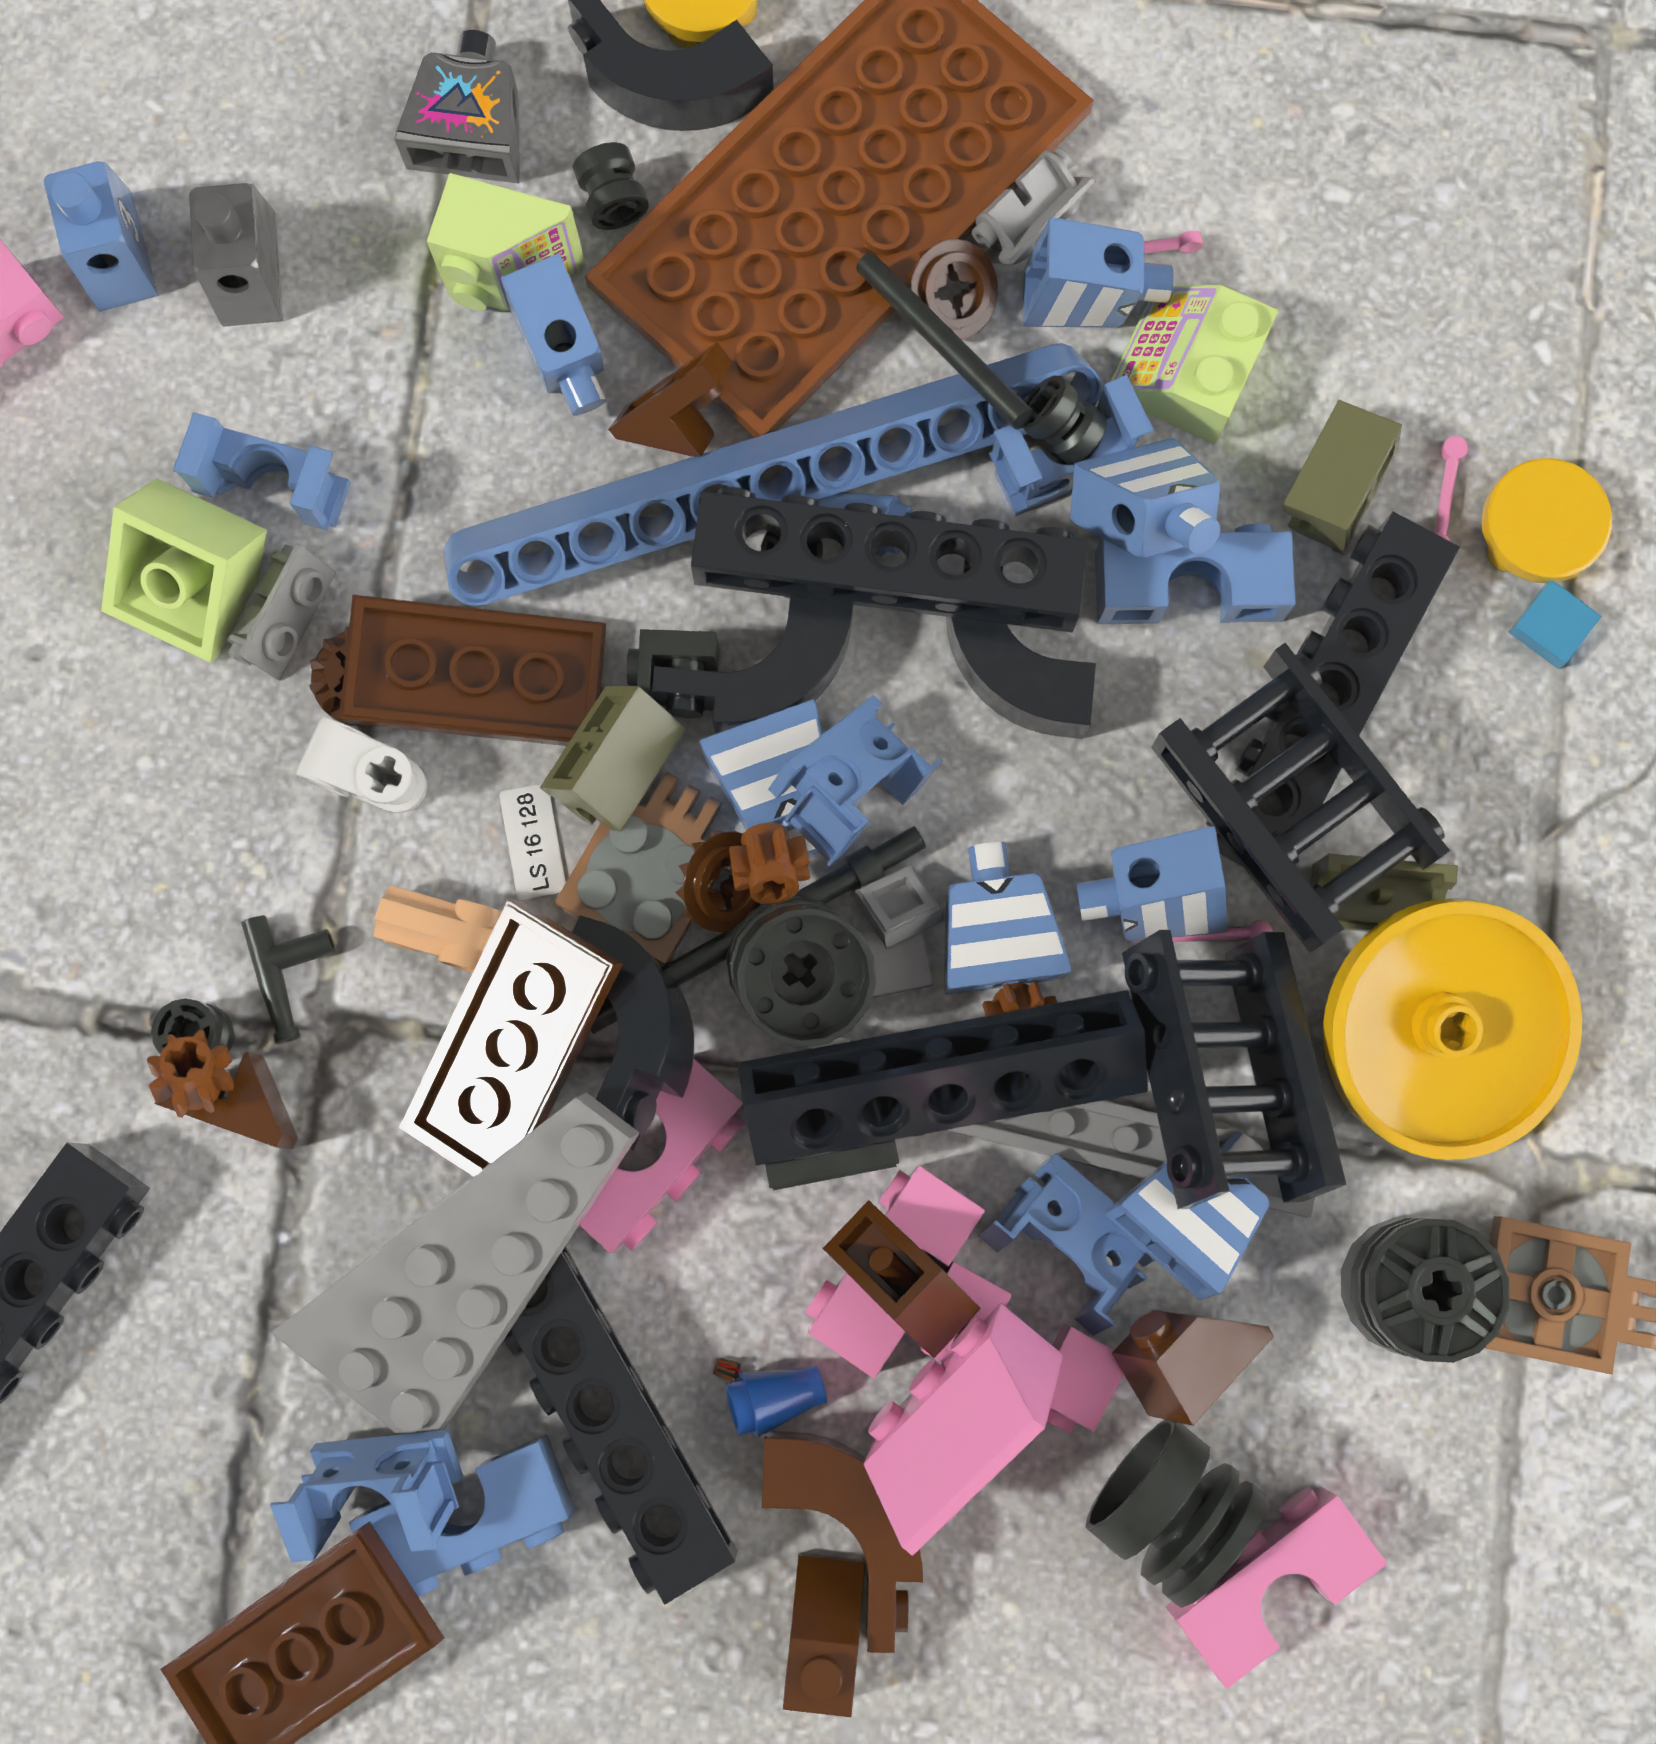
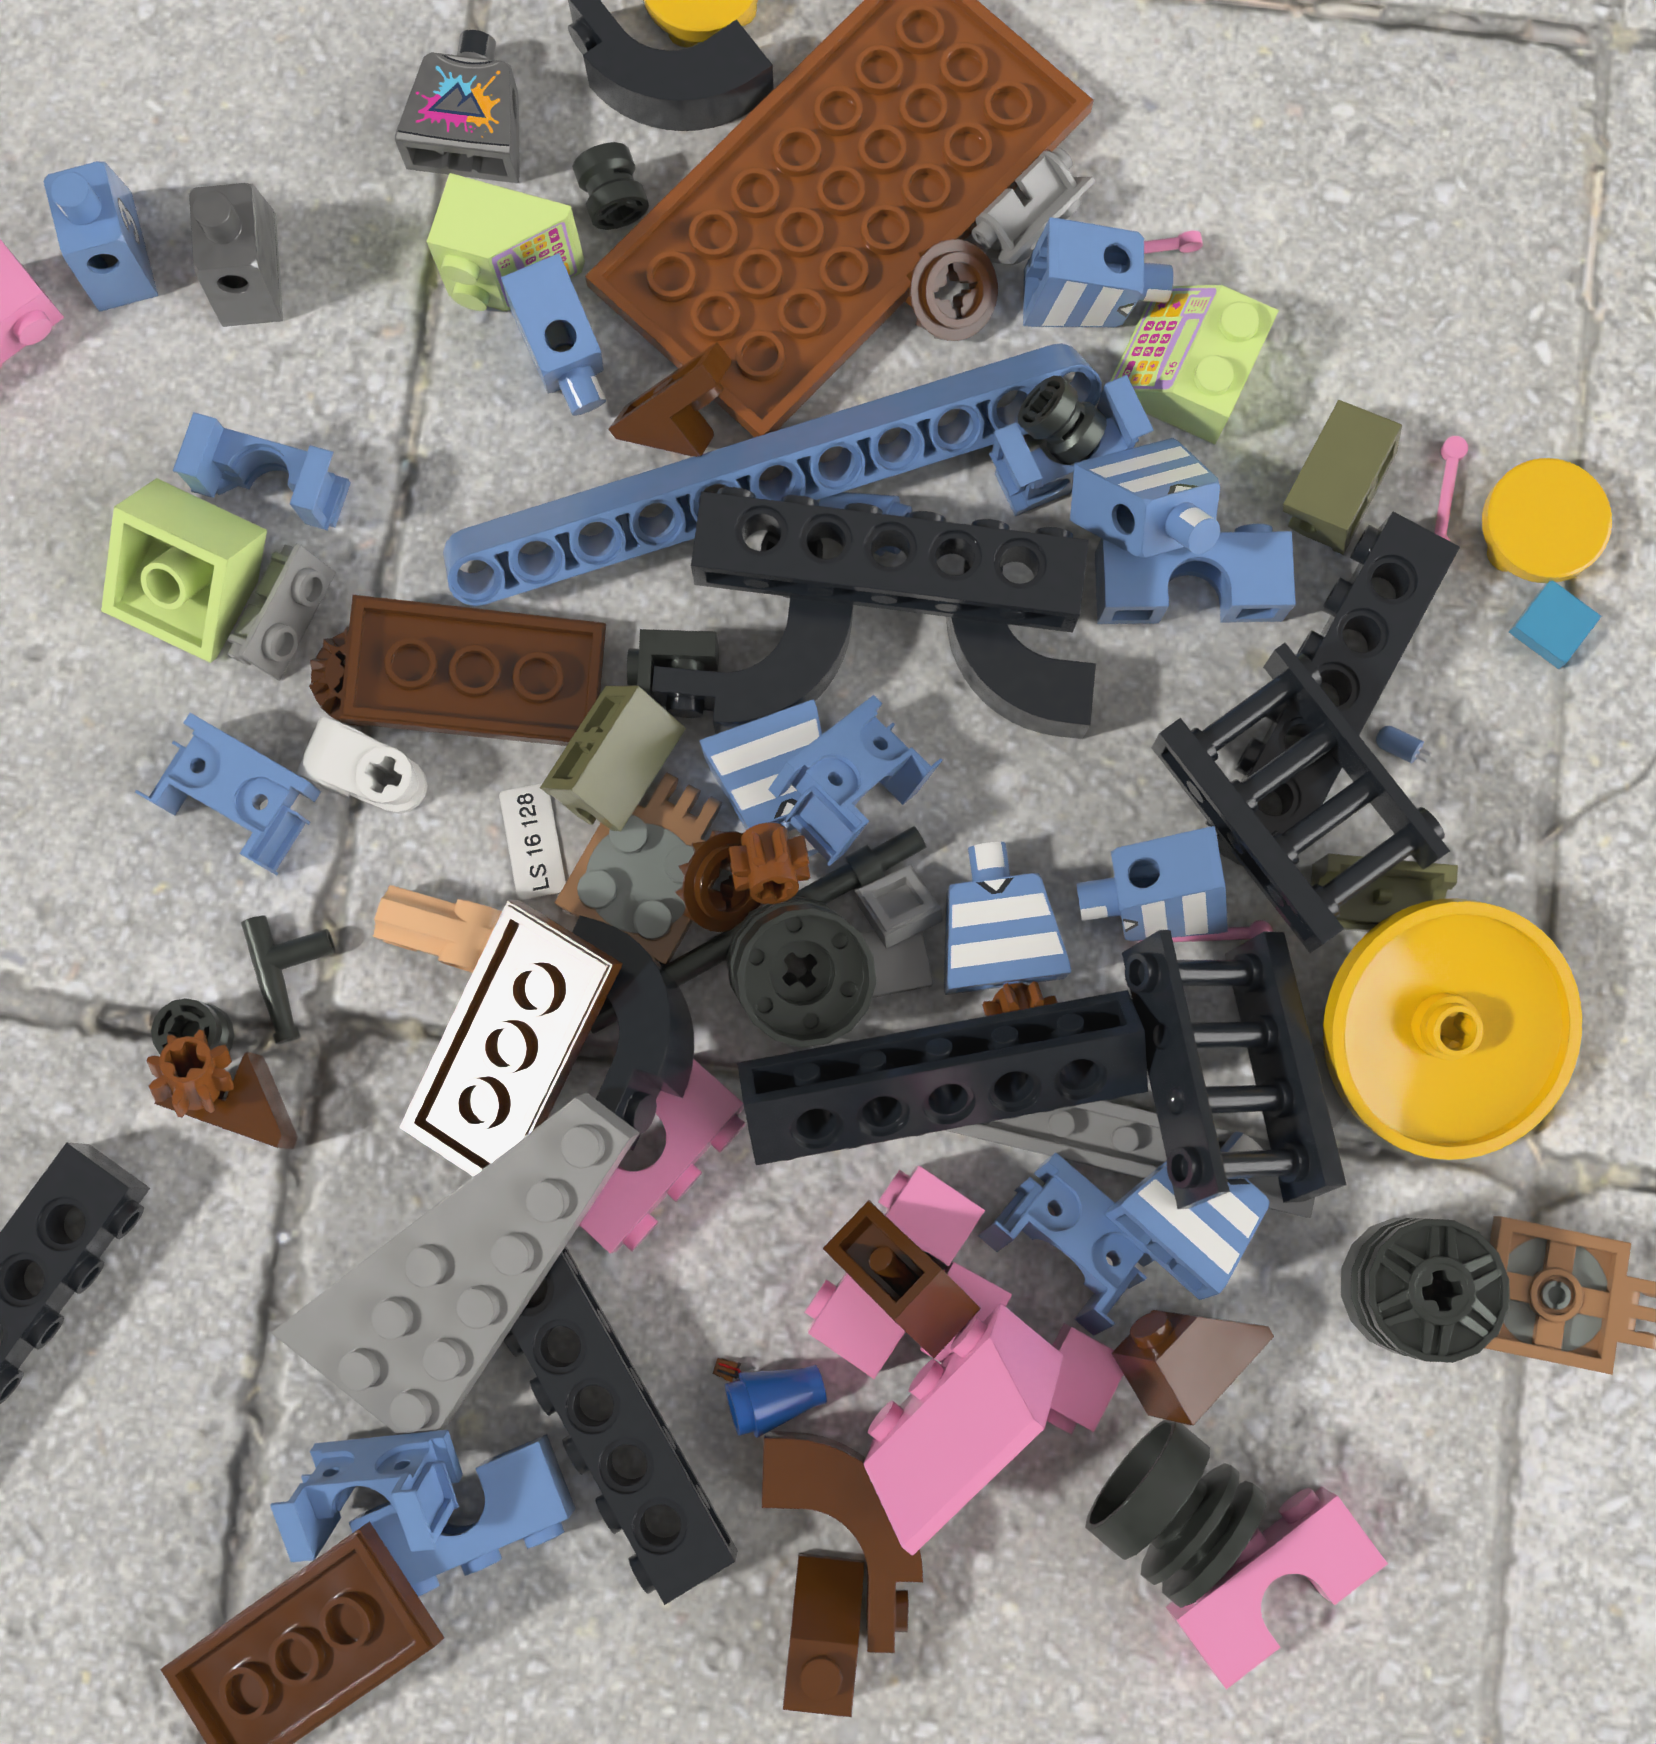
(235, 784): none -> medium blue piece
(832, 1165): pearl dark grey tile -> none
(944, 341): pearl dark grey bar -> none
(1401, 744): none -> medium blue piece

